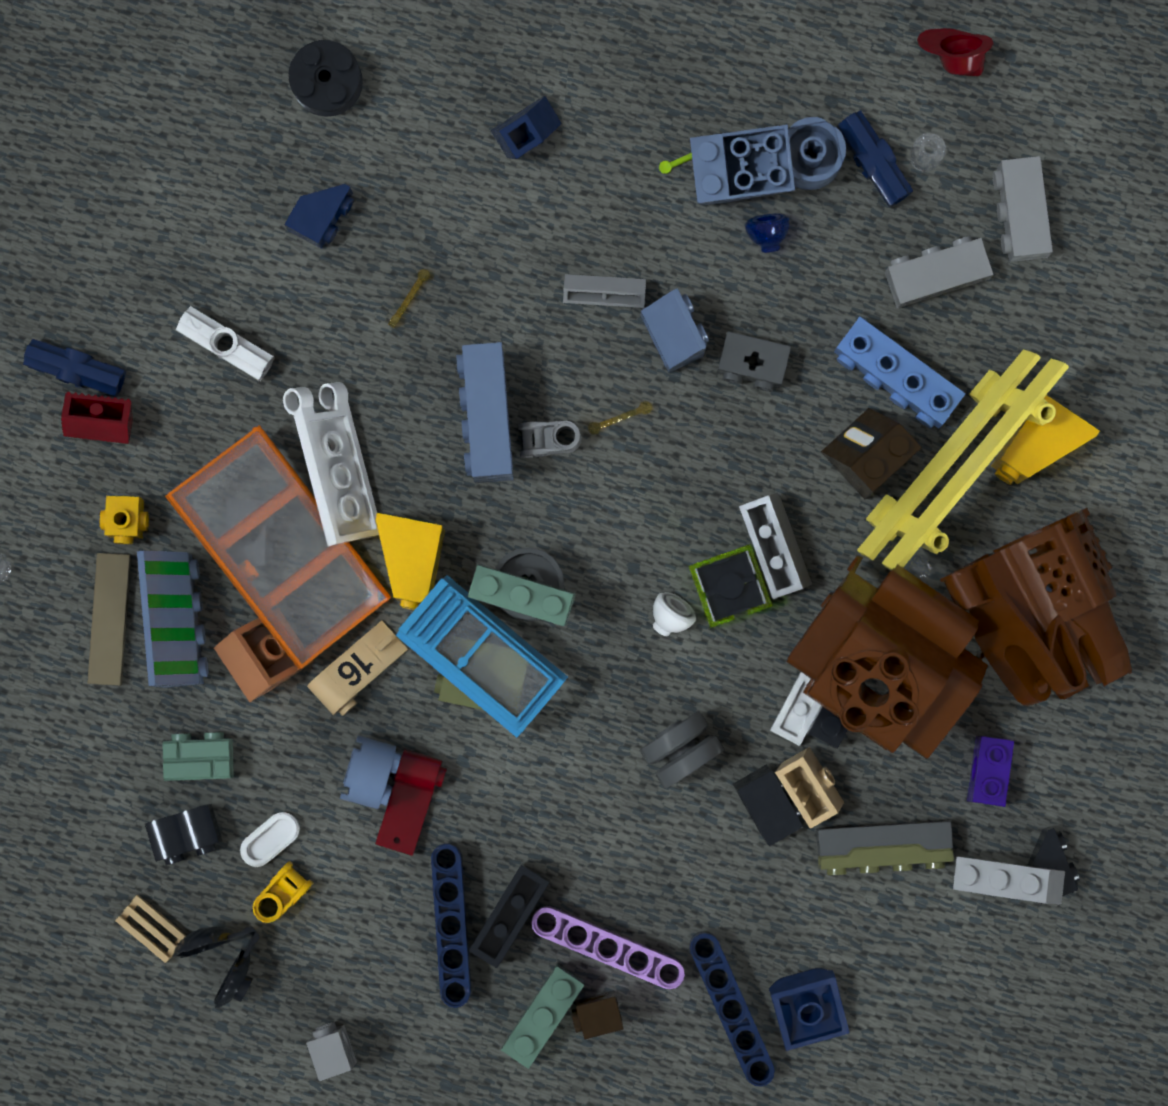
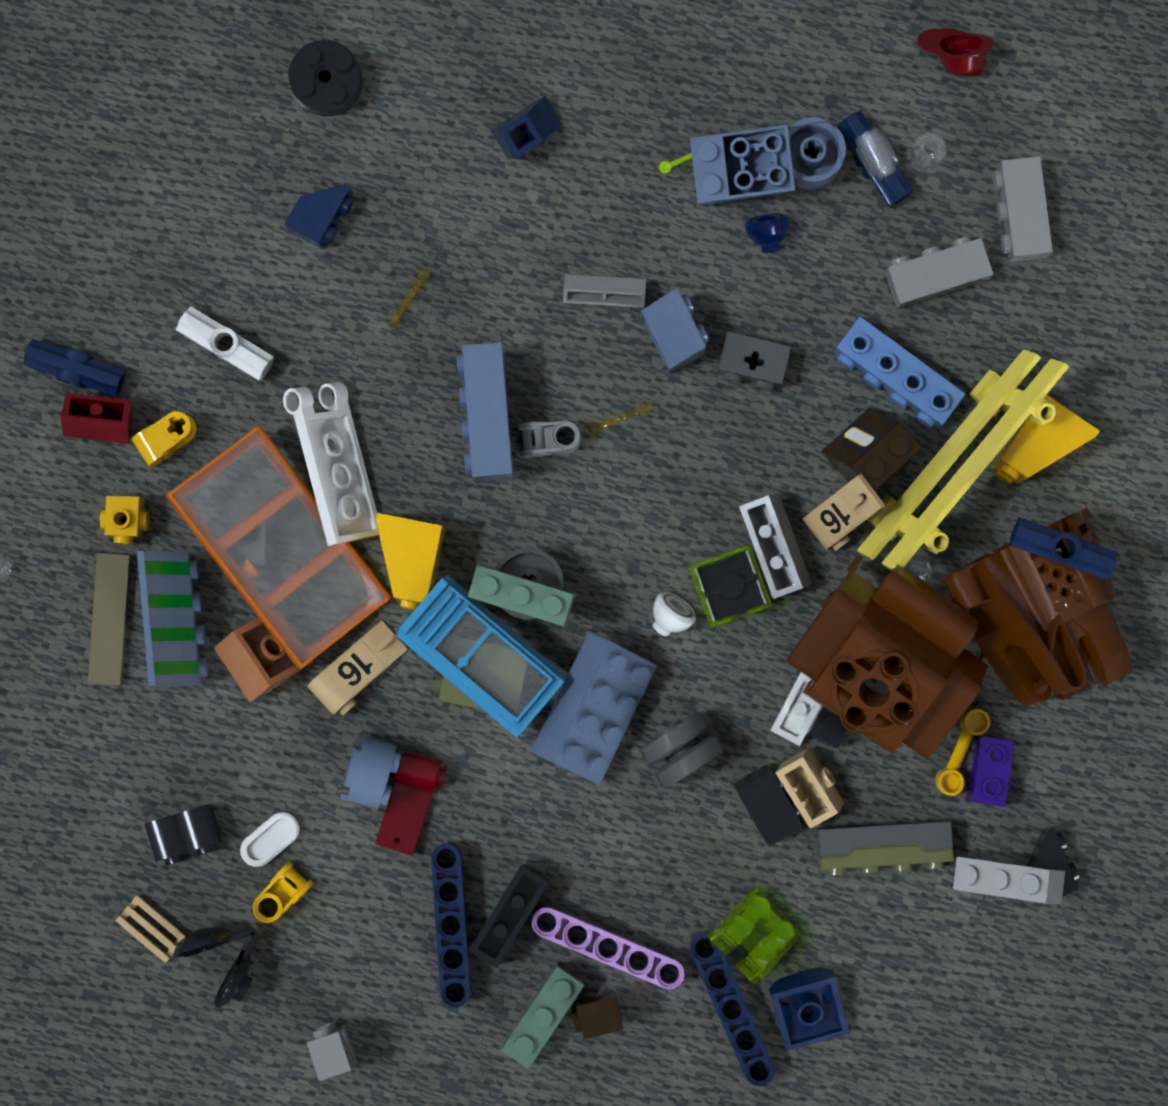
(159, 439): none -> yellow piece
(198, 758): sand green brick -> none
(593, 708): none -> sand blue brick
(755, 935): none -> clear neon green piece
(843, 513): none -> tan door
(876, 153): none -> clear brick
(970, 721): none -> yellow bar
(1082, 556): none -> dark blue piece

